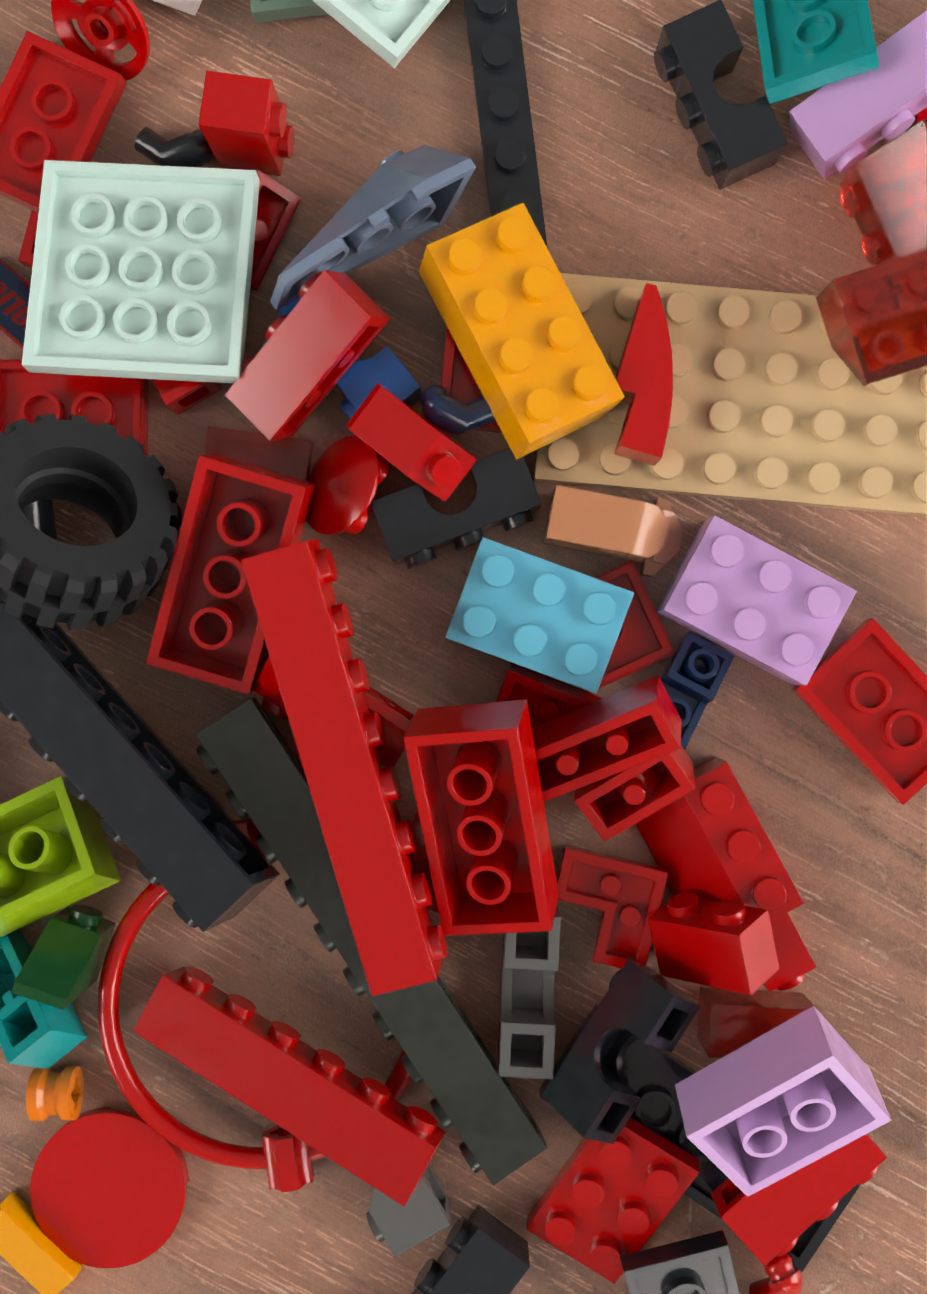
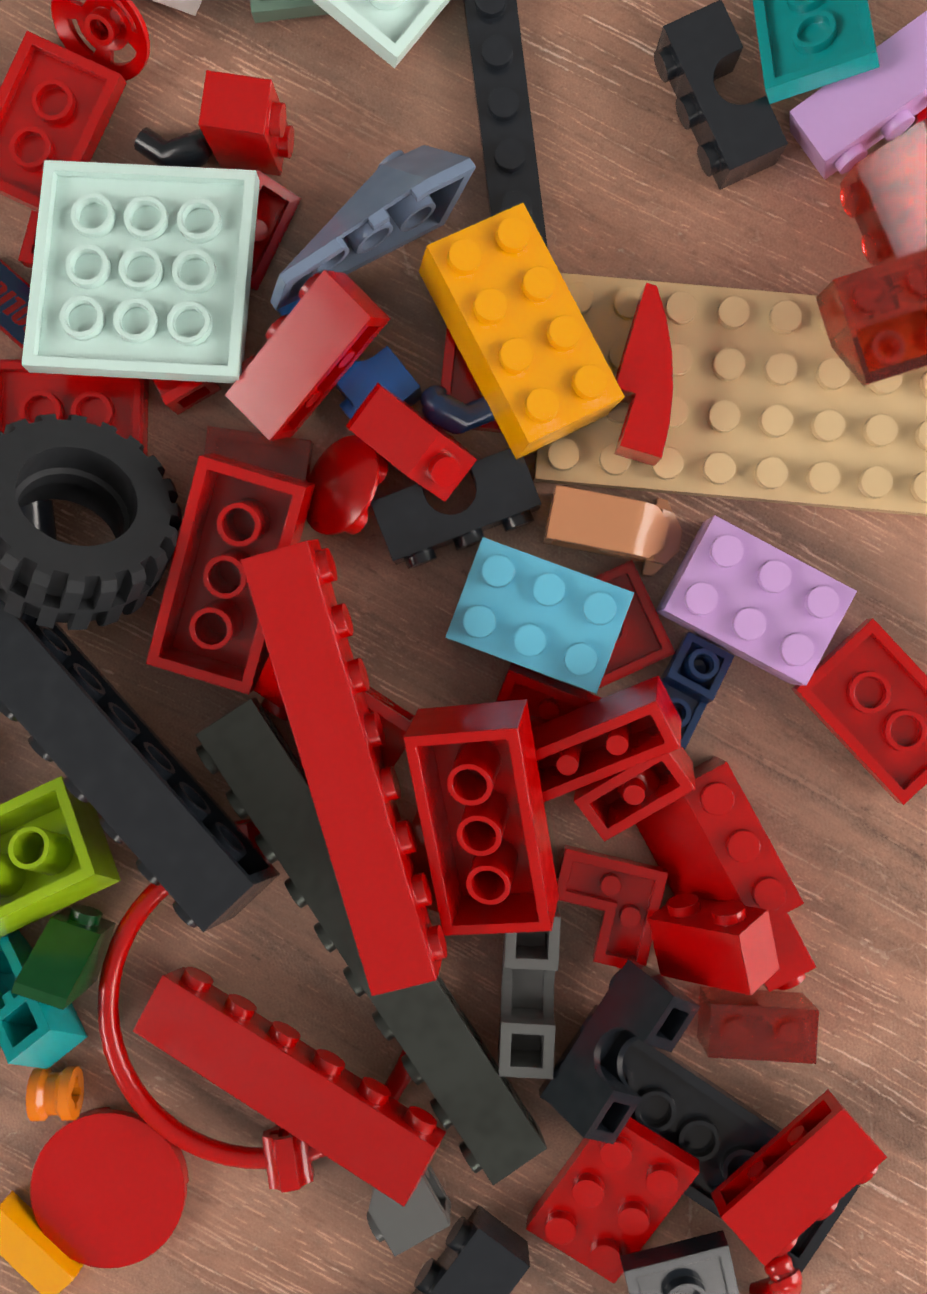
(780, 1102): lavender brick -> none

